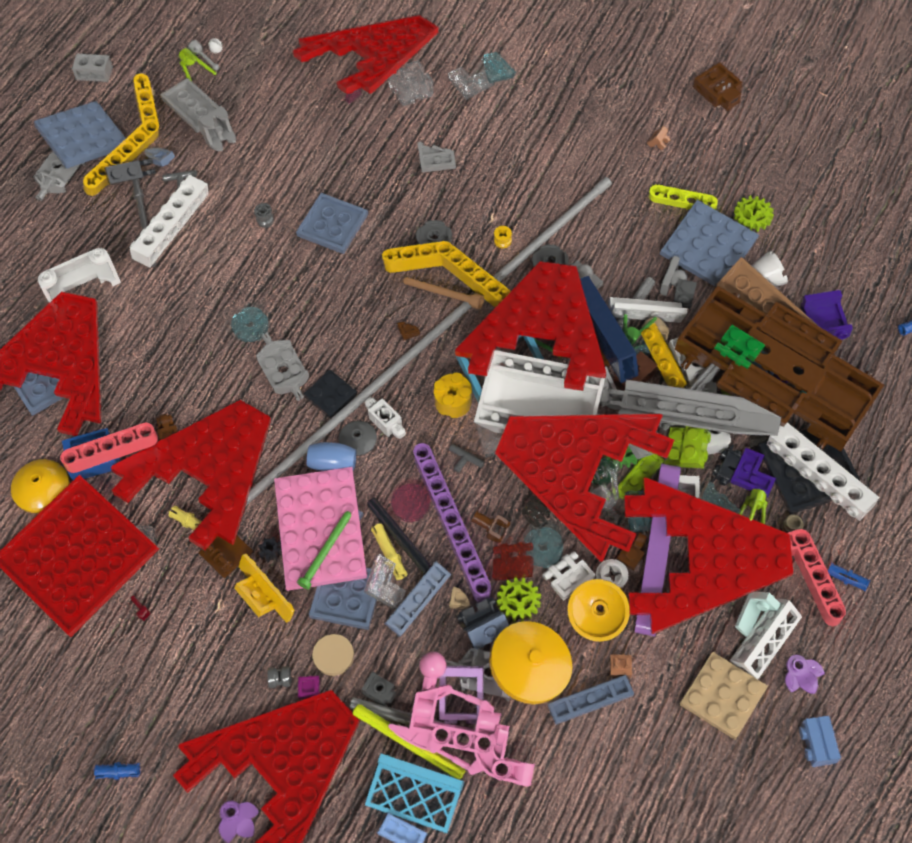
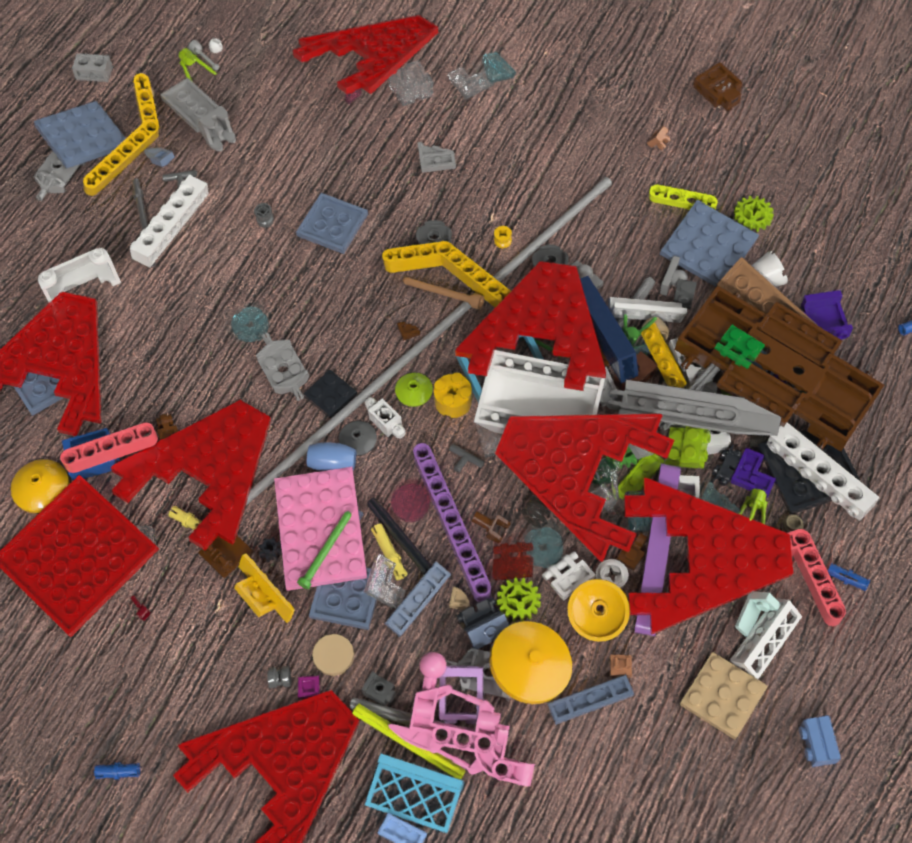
(127, 171): hinge -> none
(239, 823): medium lavender plate -> none
(414, 396): none -> lime dish
(803, 677): medium lavender plate -> none

